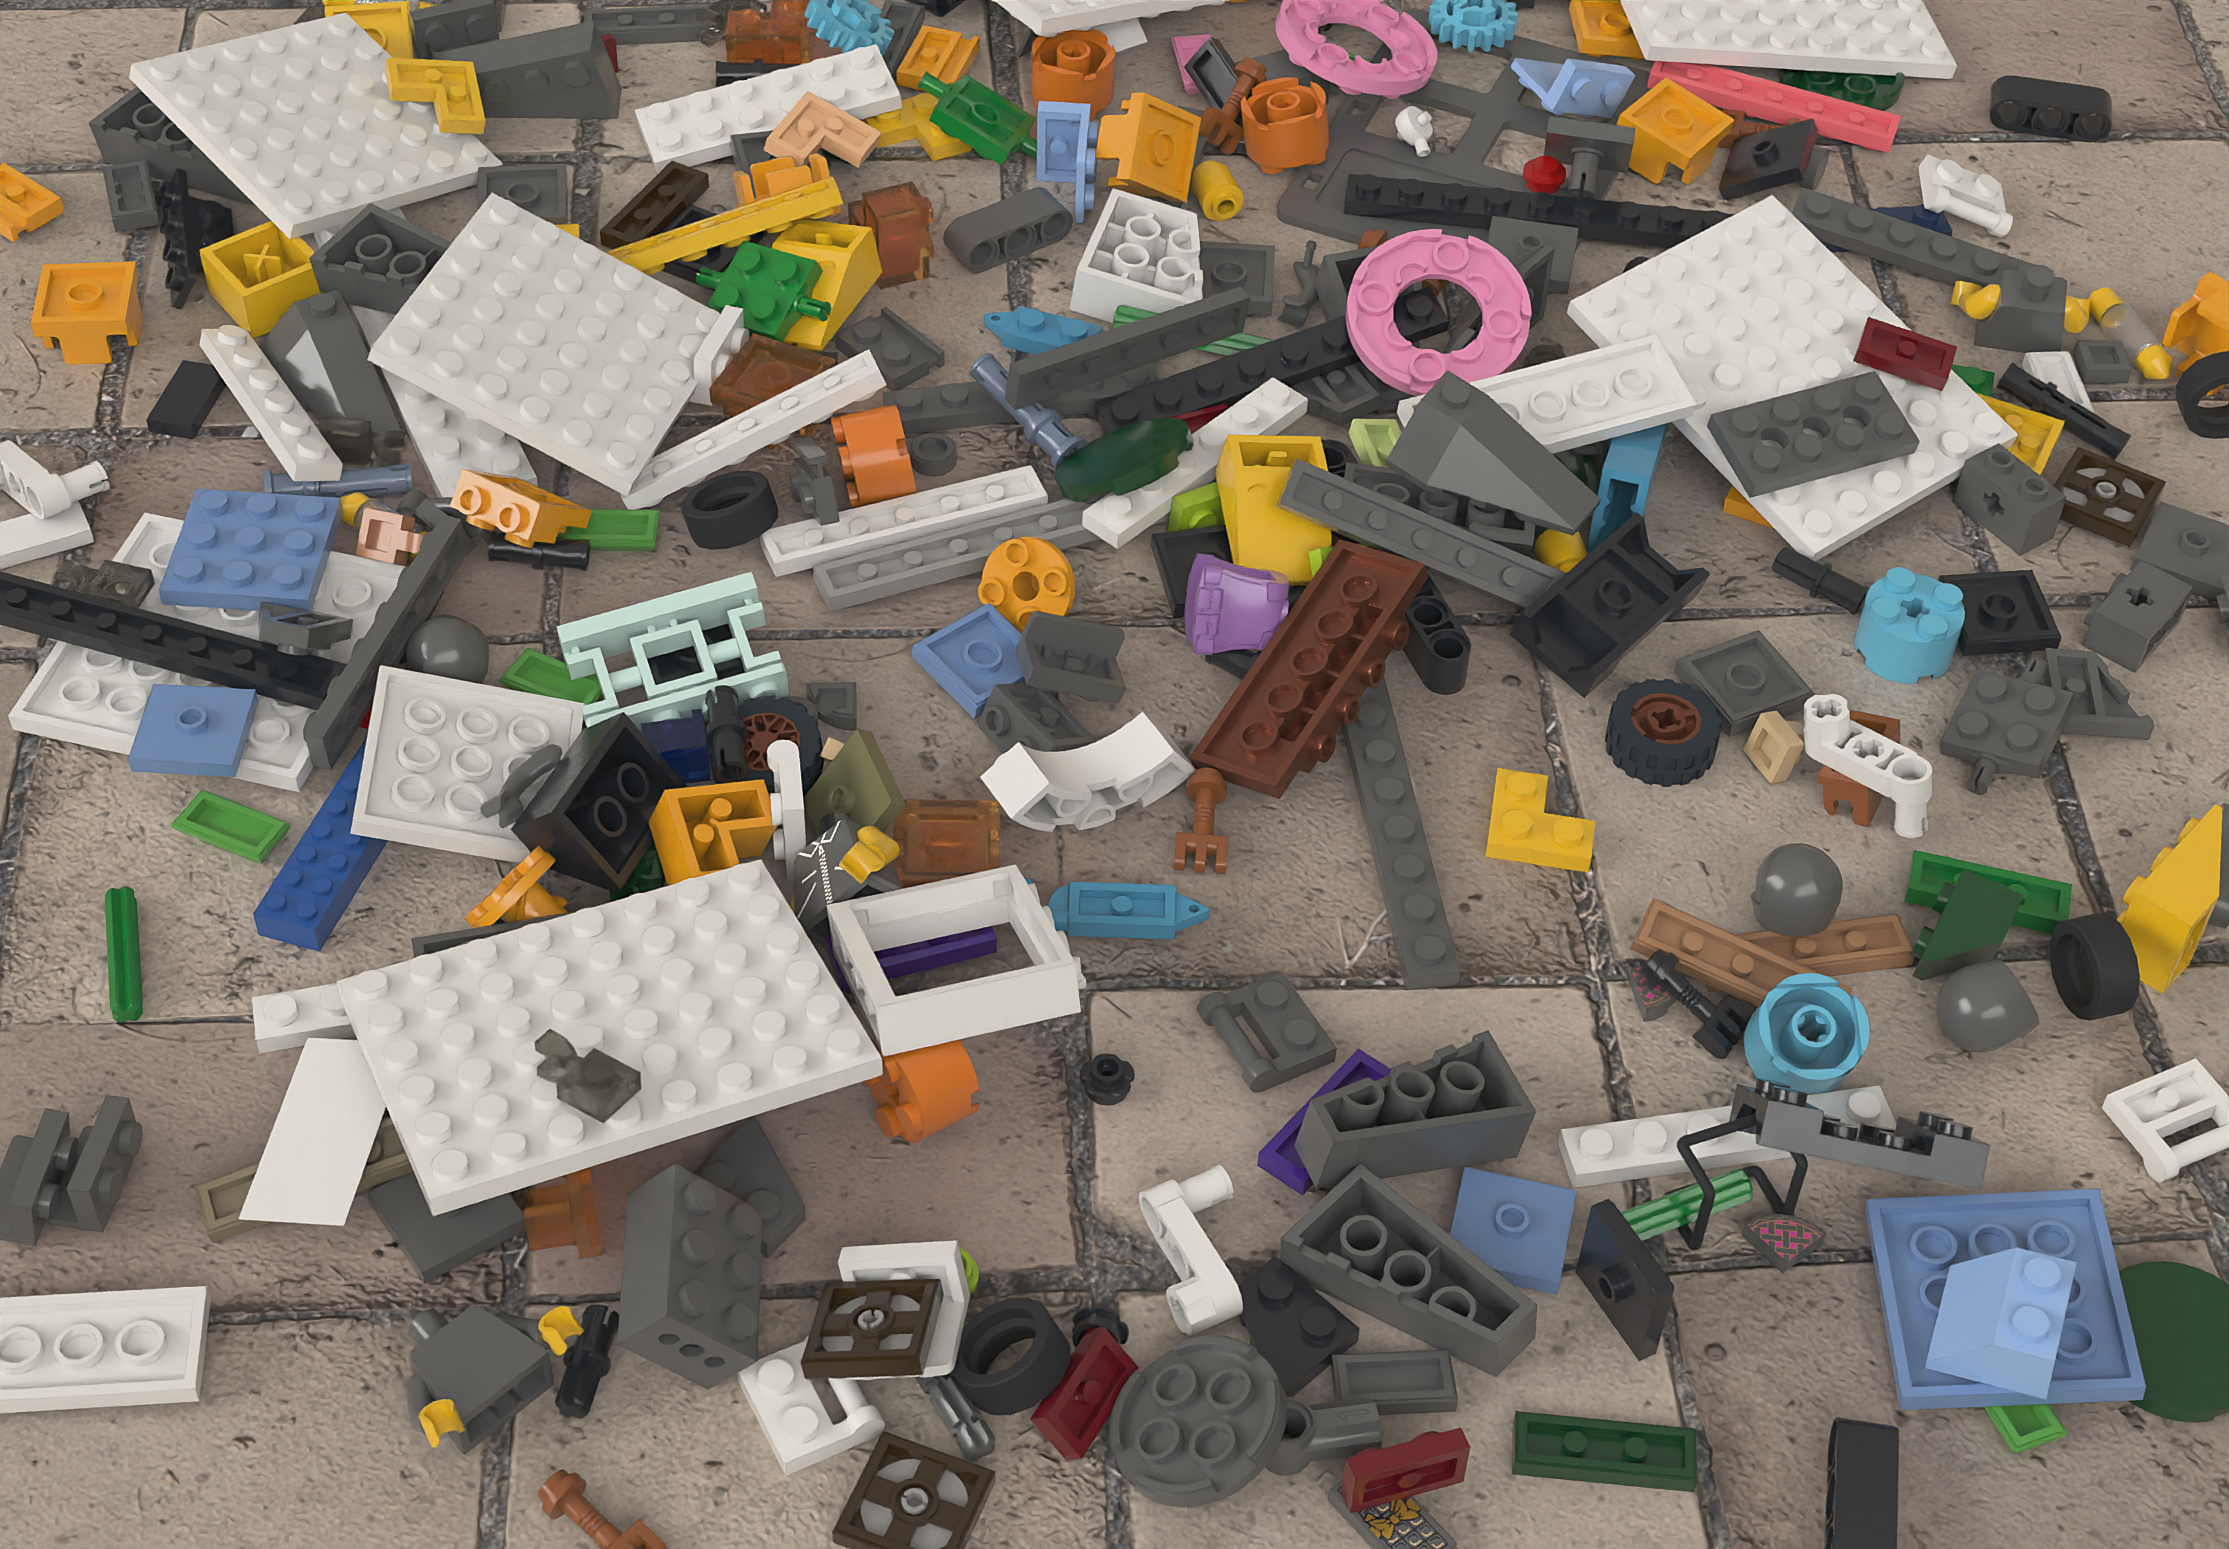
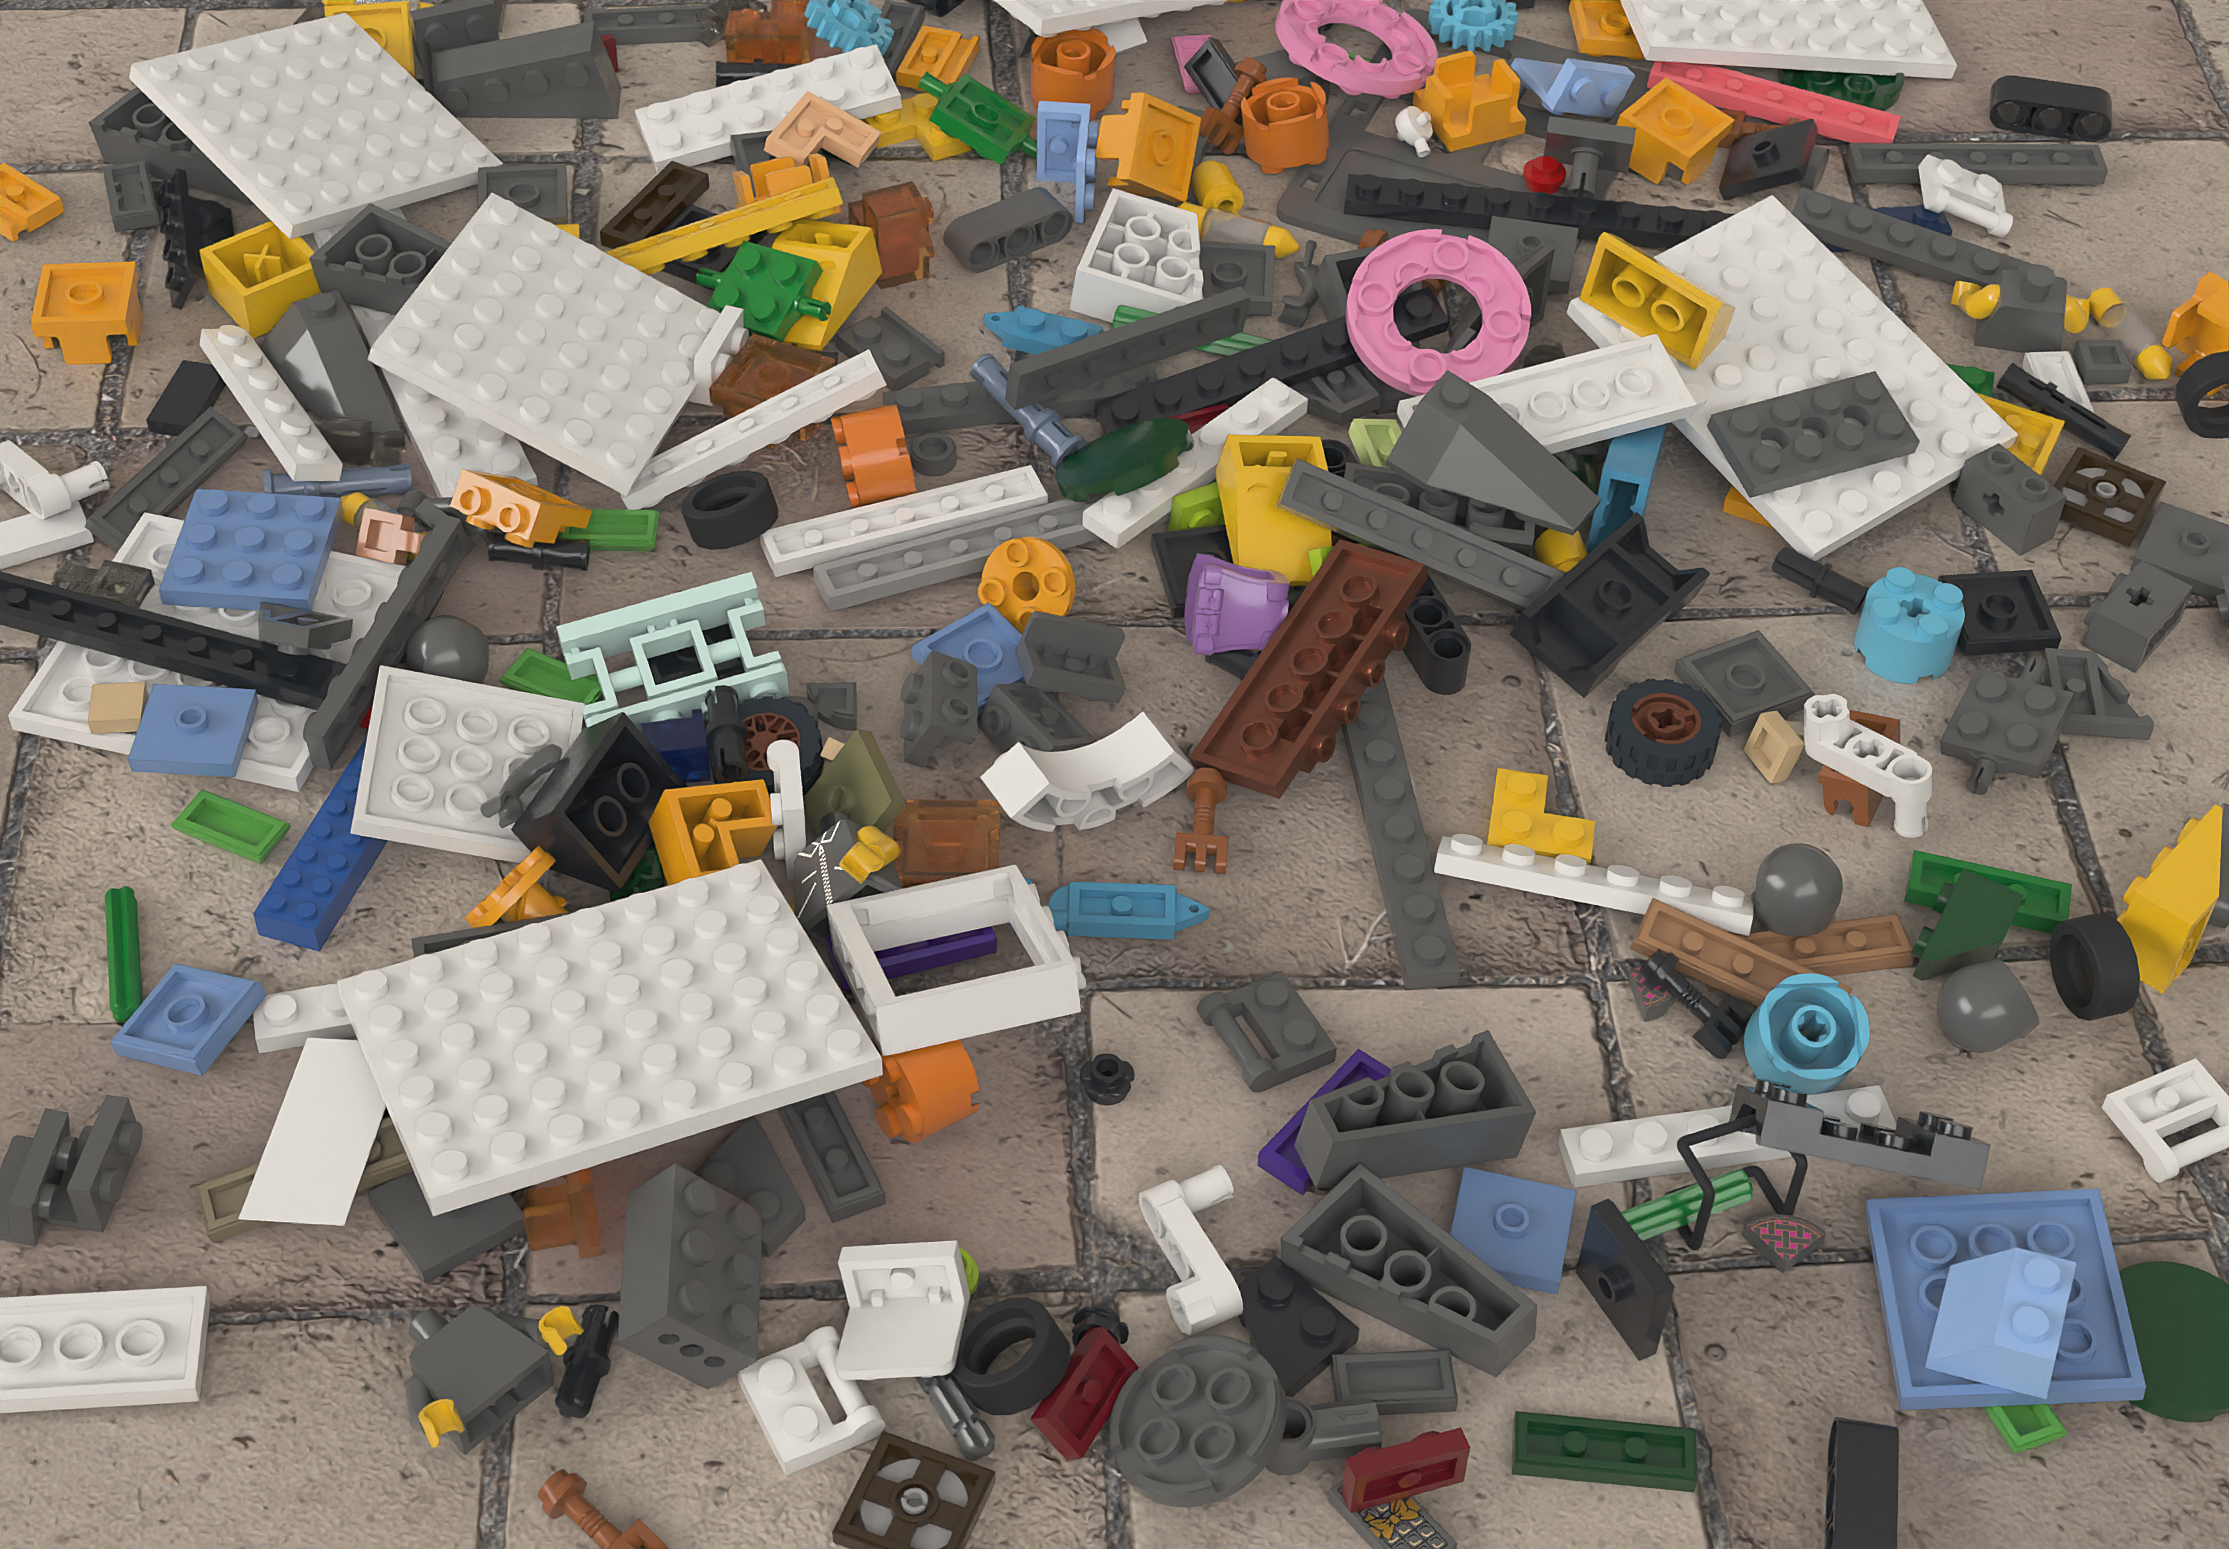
(117, 707): none -> tan tile
(168, 477): none -> dark grey tile
(188, 1019): none -> medium blue plate
(444, 82): yellow plate -> none
(590, 1084): clear smoke plate -> none
(812, 482): dark grey plate -> none
(832, 1156): none -> dark grey tile
(873, 1329): dark brown piece -> none
(938, 705): none -> dark grey bracket
(1230, 227): none -> clear piece
(1469, 107): none -> light orange panel
(1573, 879): none -> white plate
(1655, 300): none -> yellow slope
(1905, 354): dark red plate -> none
(2004, 162): none -> dark grey plate

